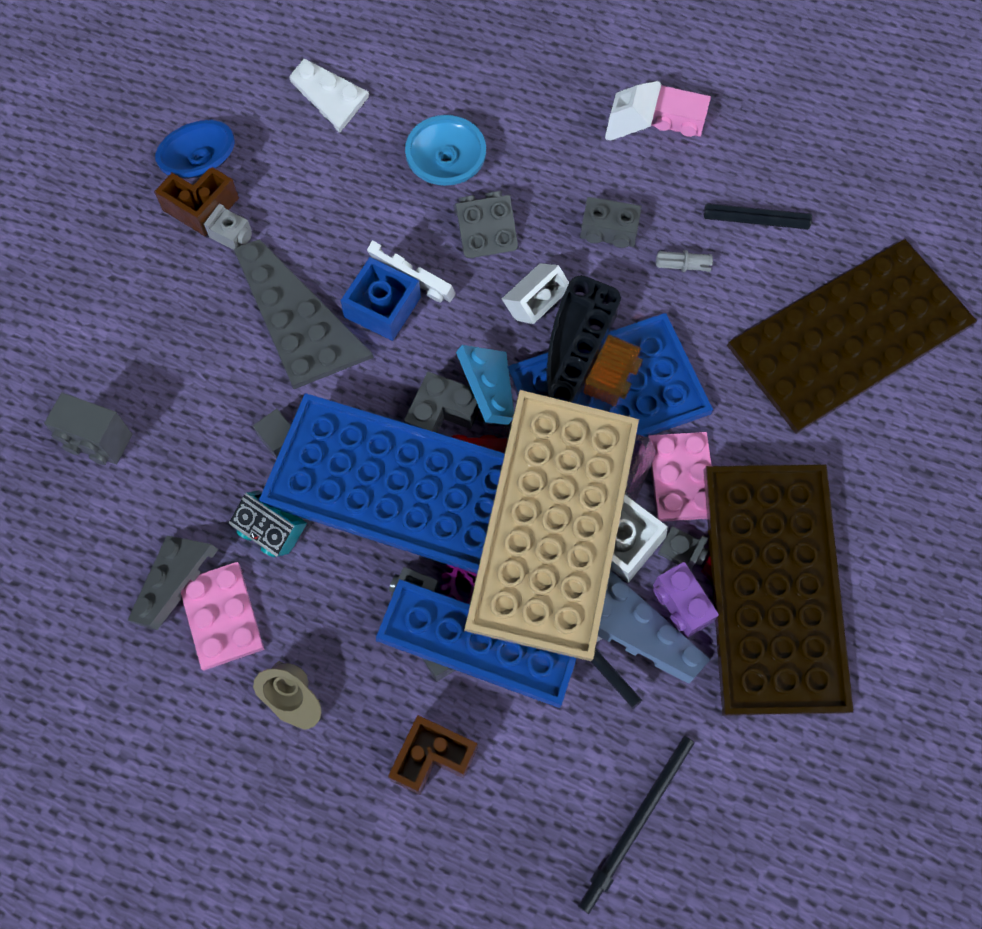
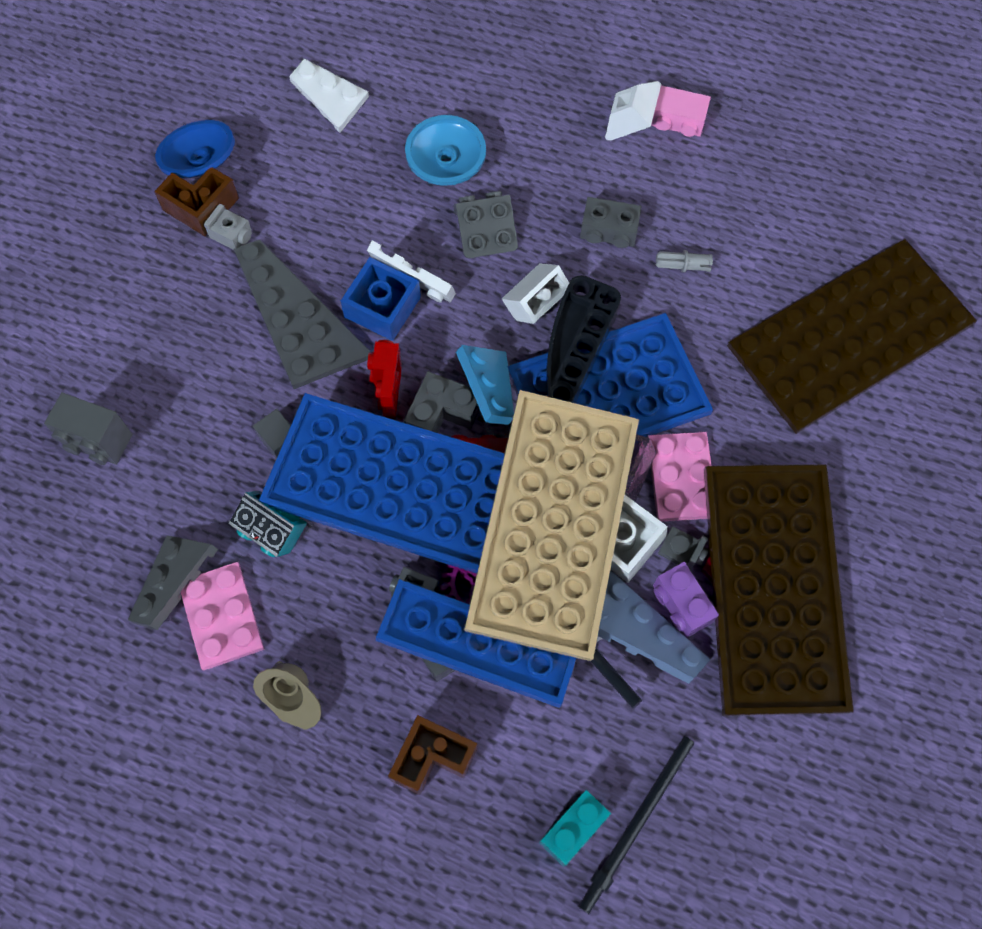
(385, 373): none -> red plate
(575, 828): none -> teal brick
(612, 370): clear orange brick -> none
(757, 216): black axle -> none

